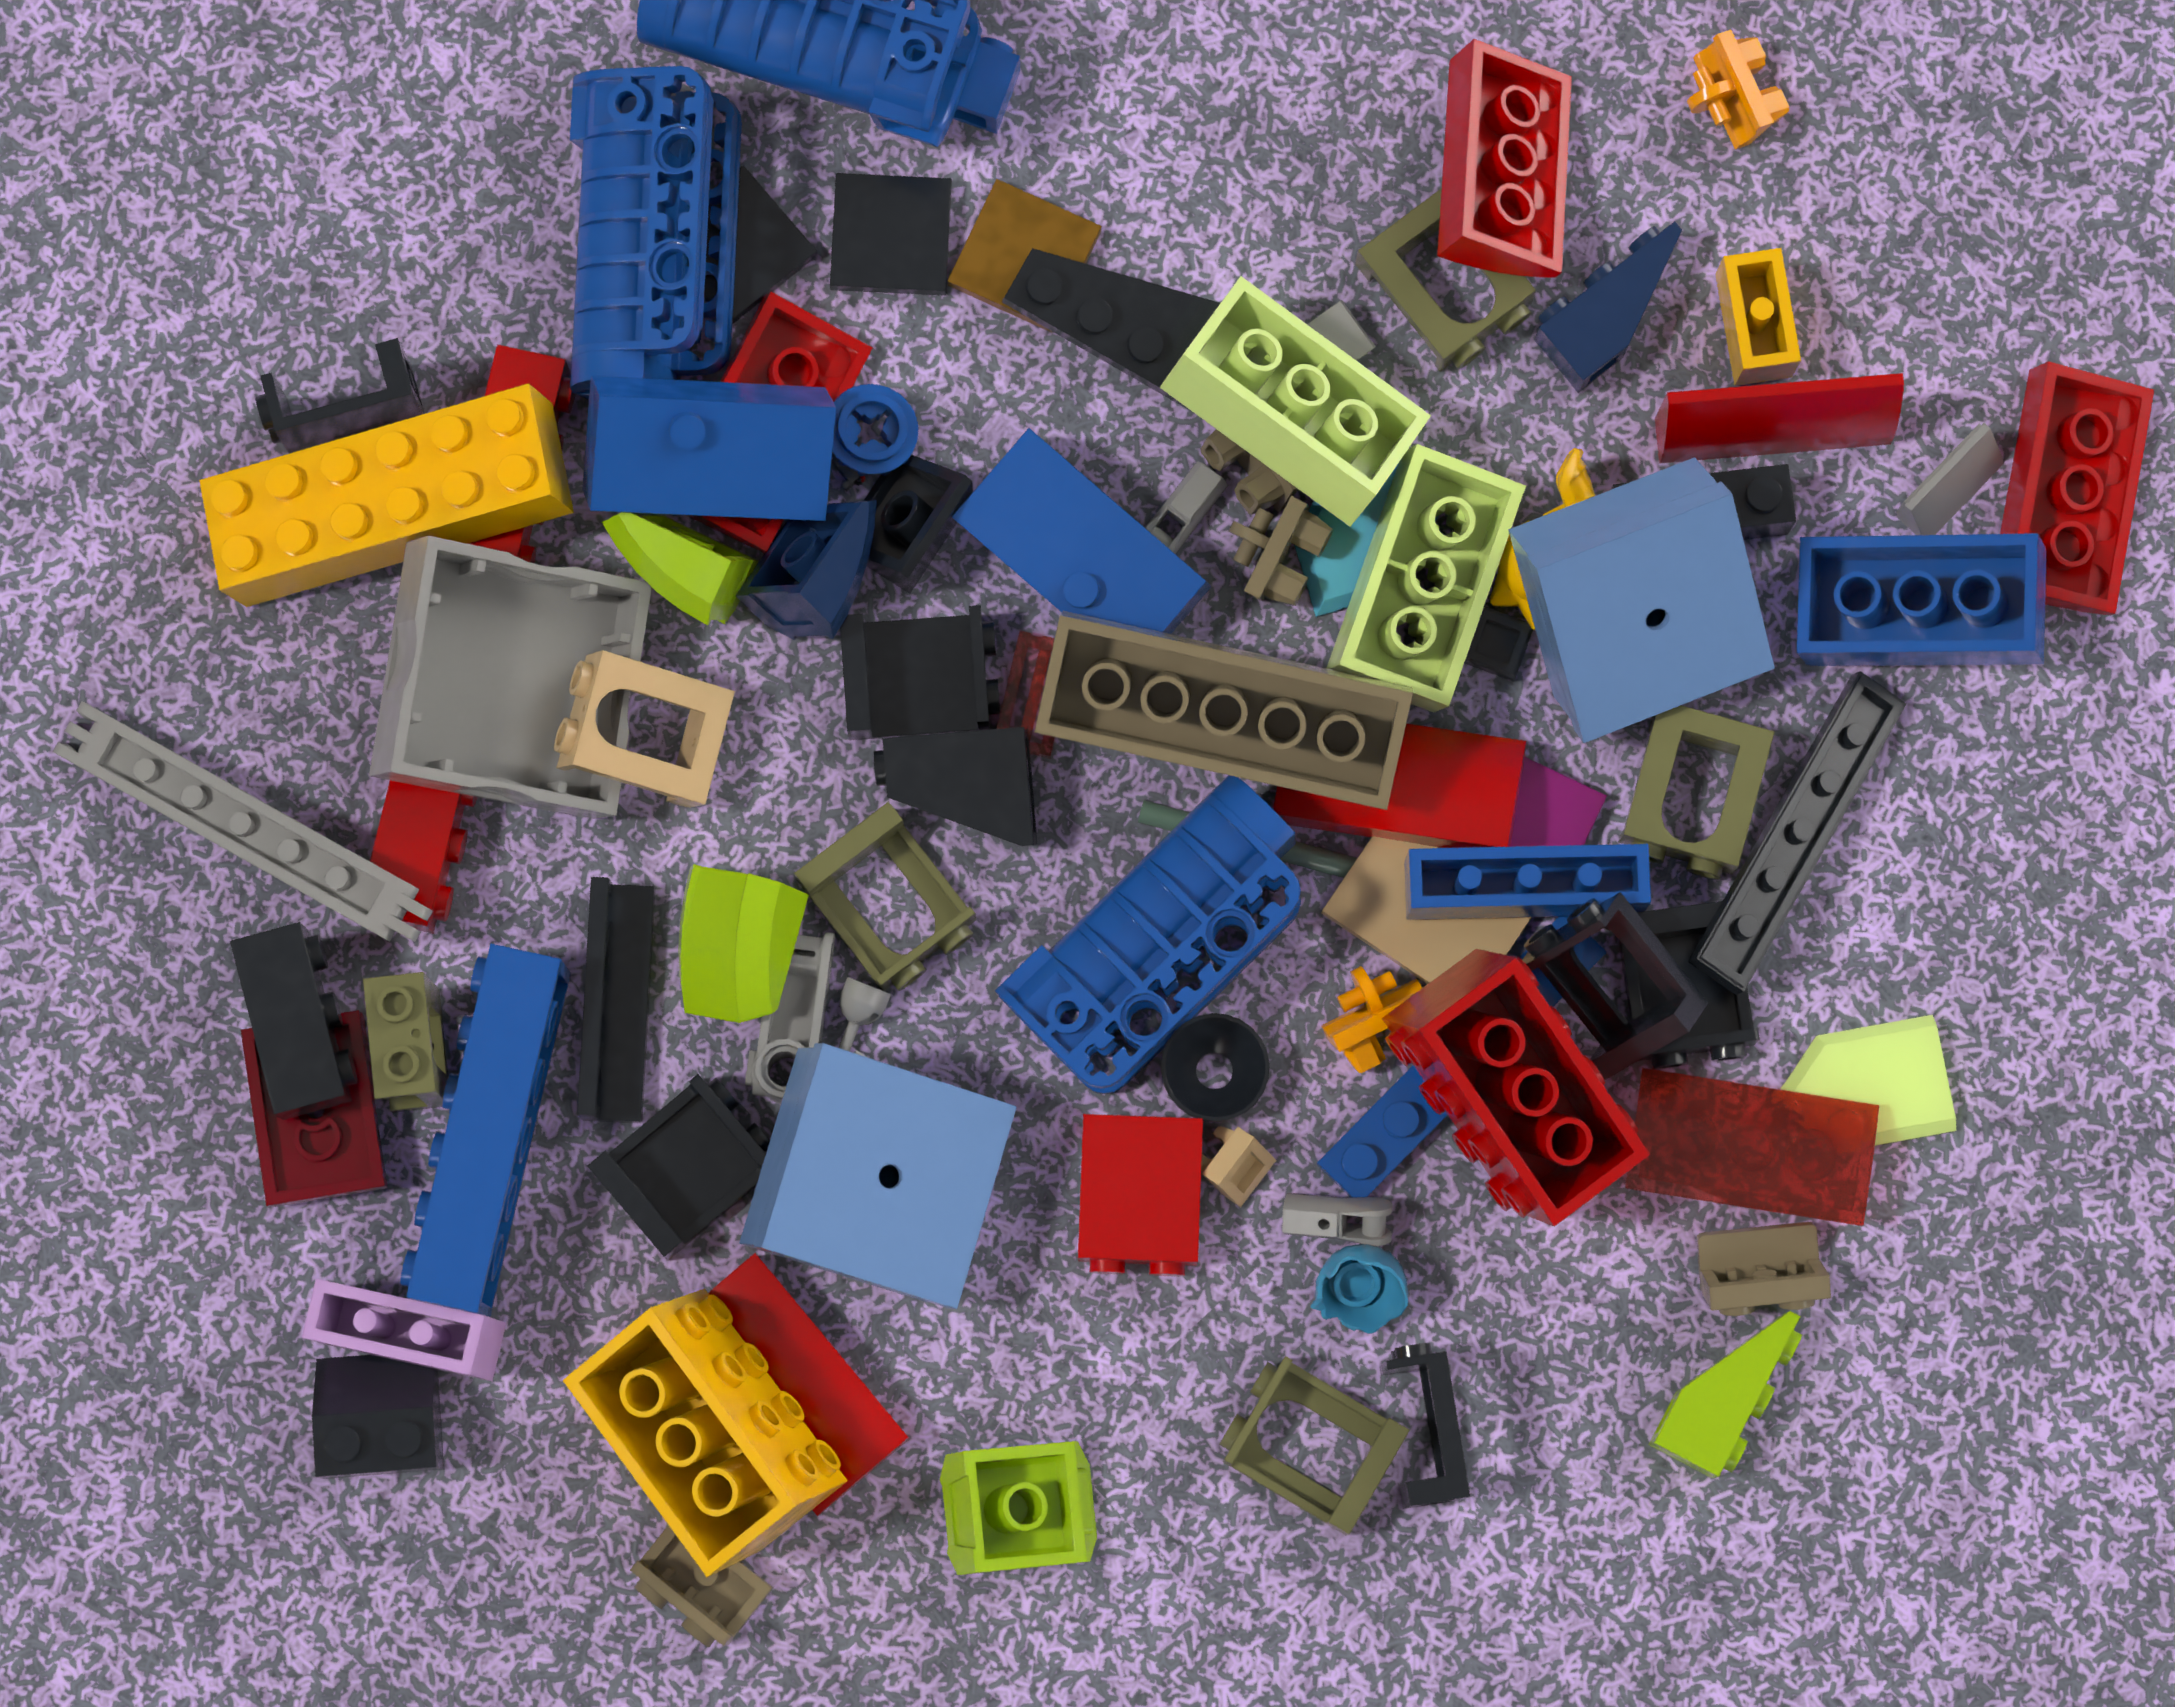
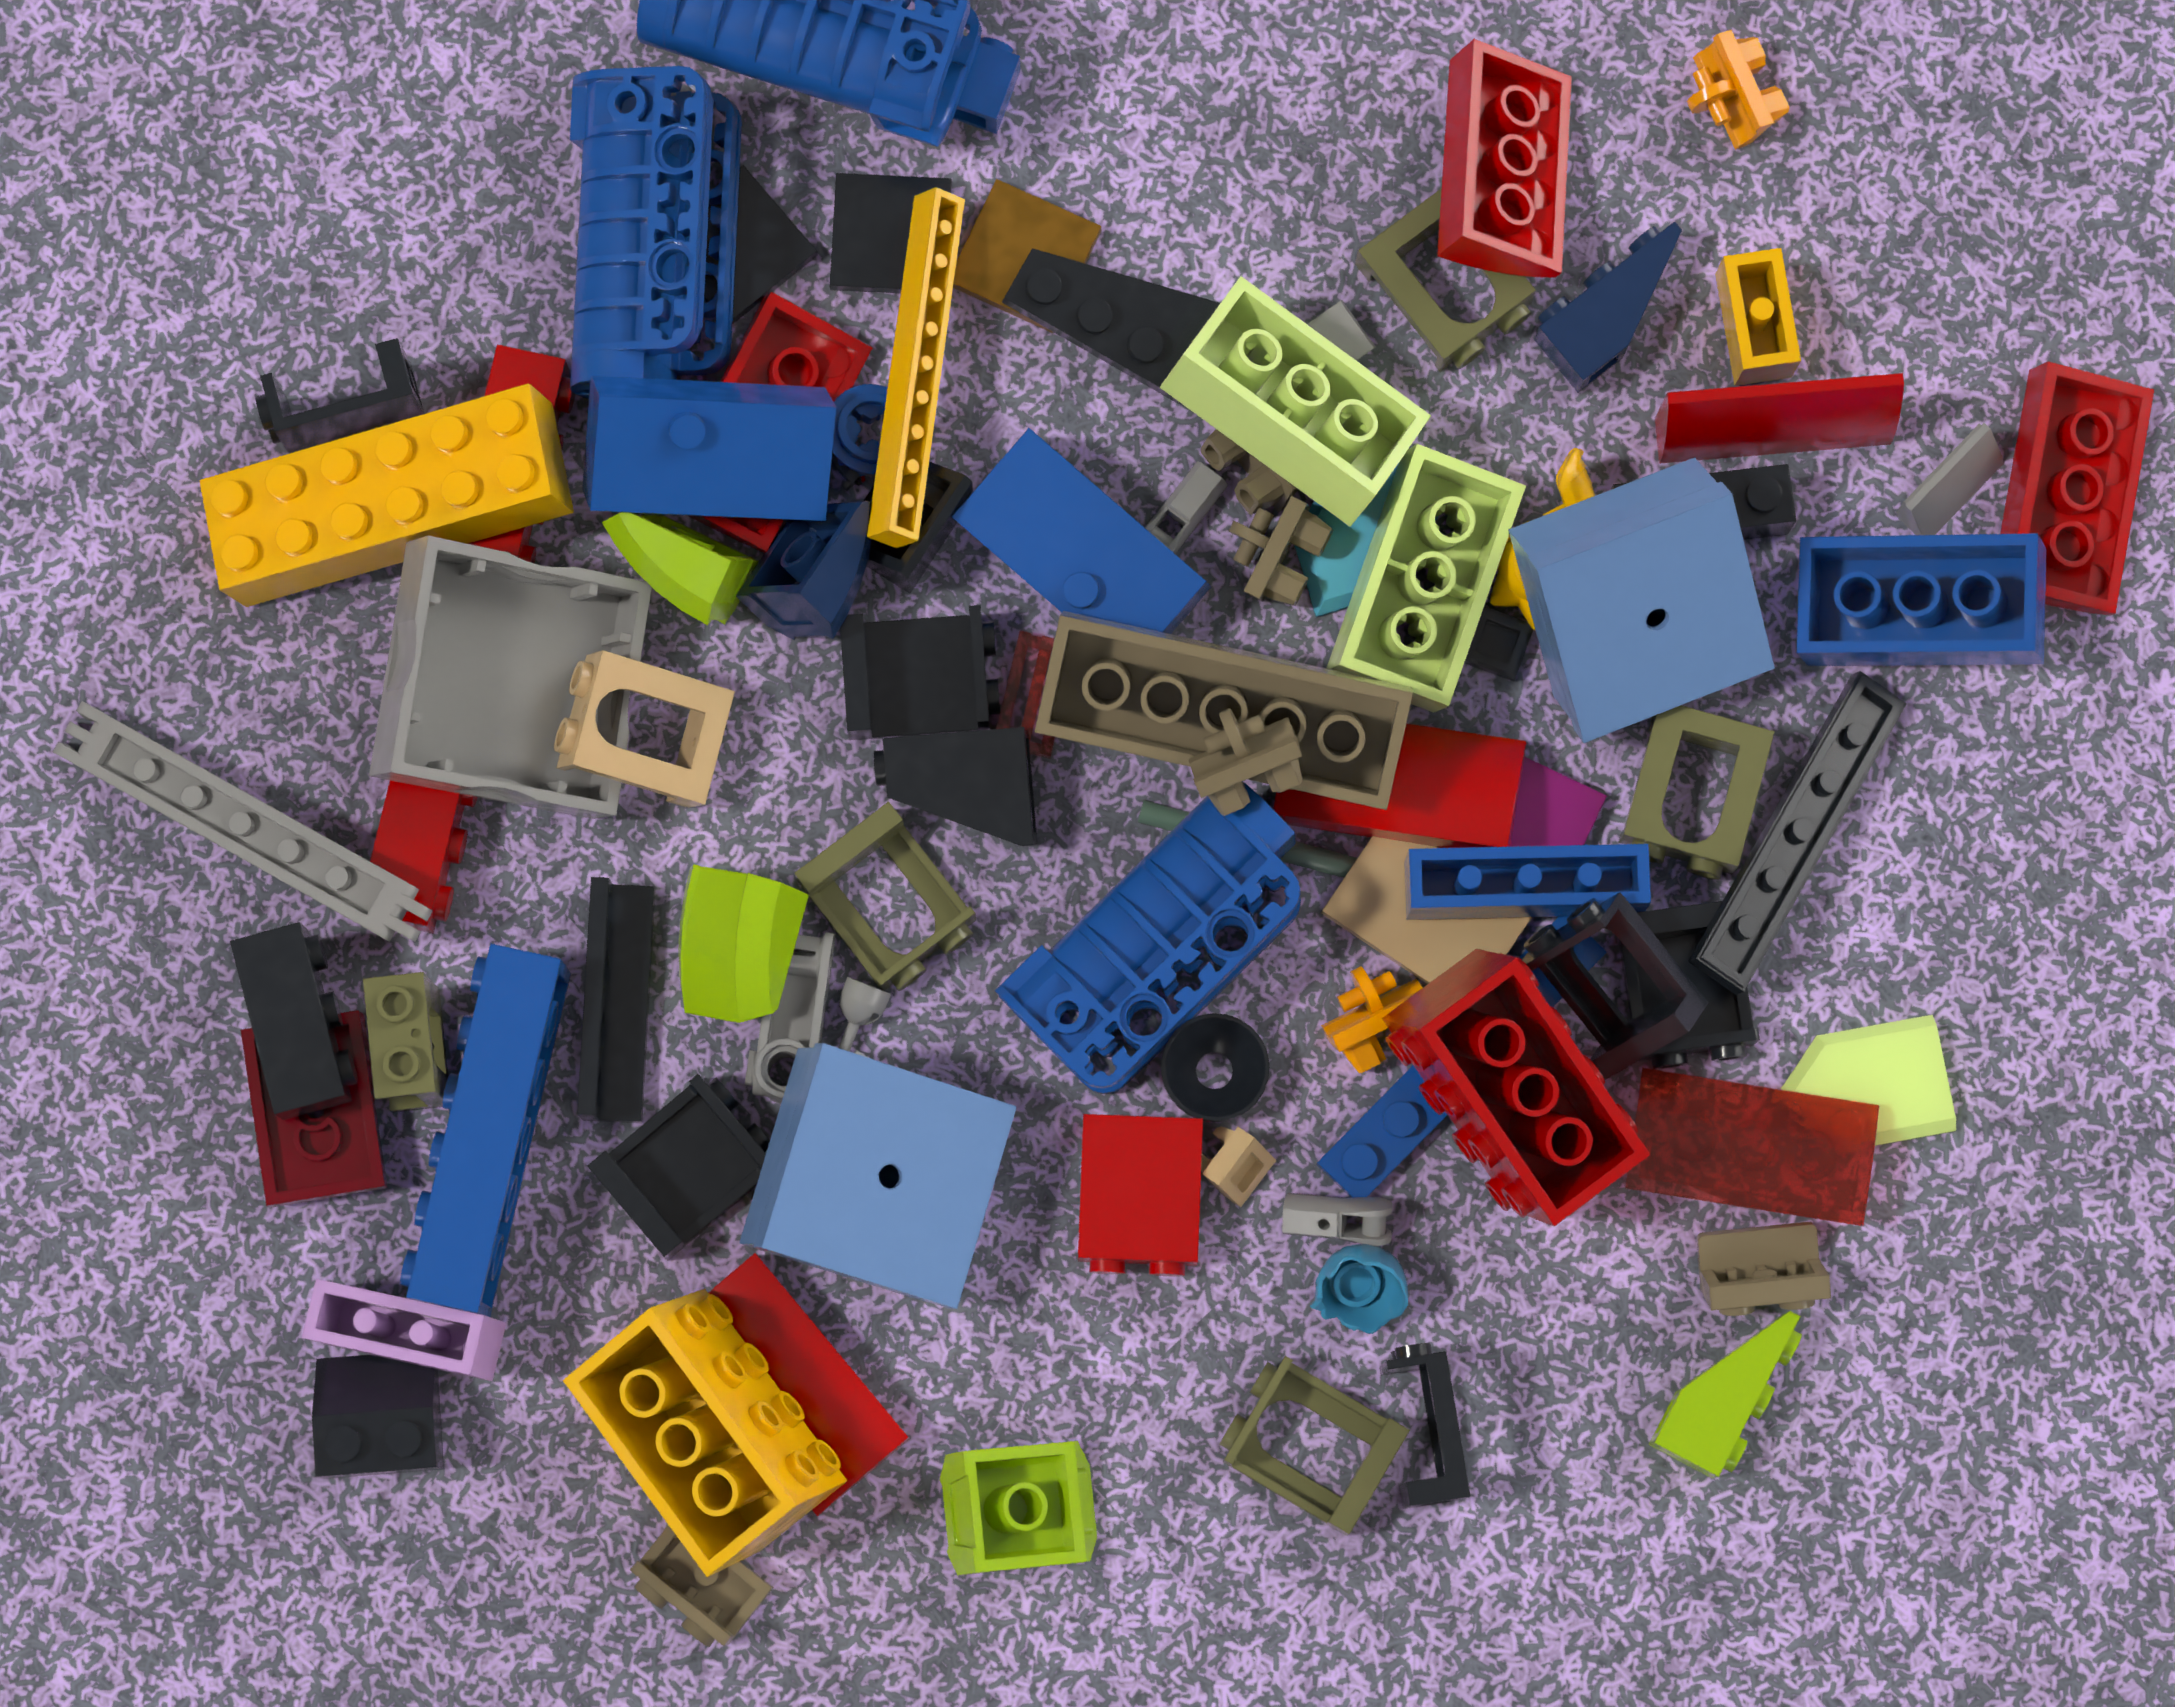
(916, 368): none -> yellow piece
(1242, 753): none -> dark tan hips

